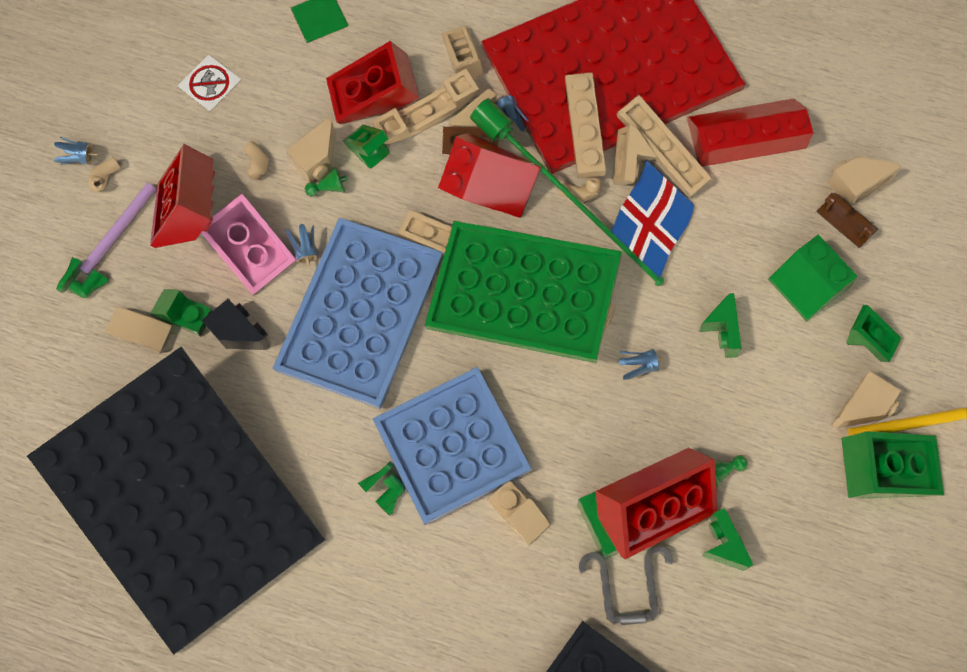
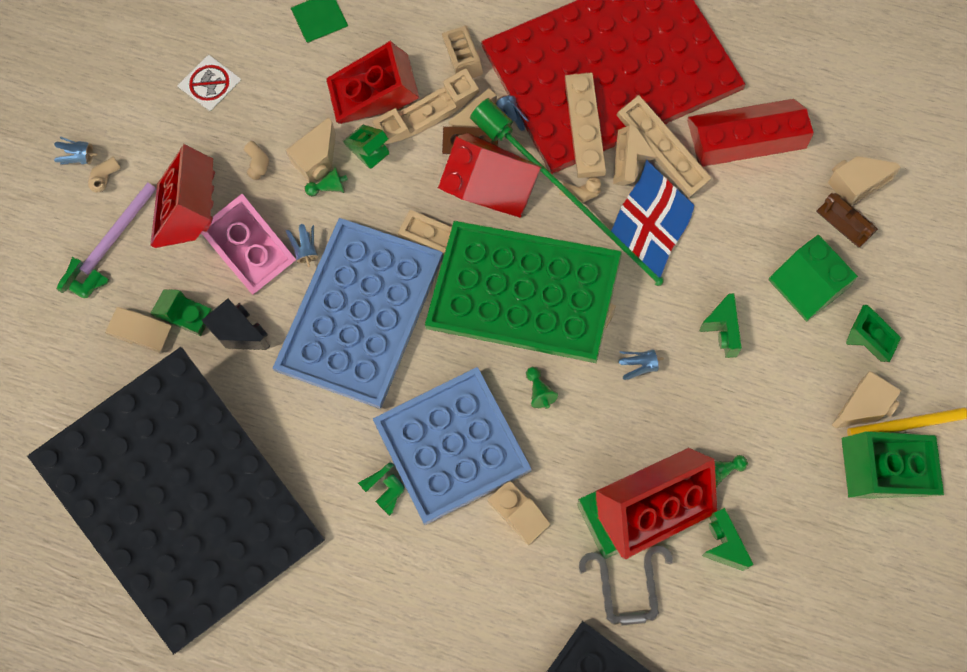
(542, 394): none -> green piece

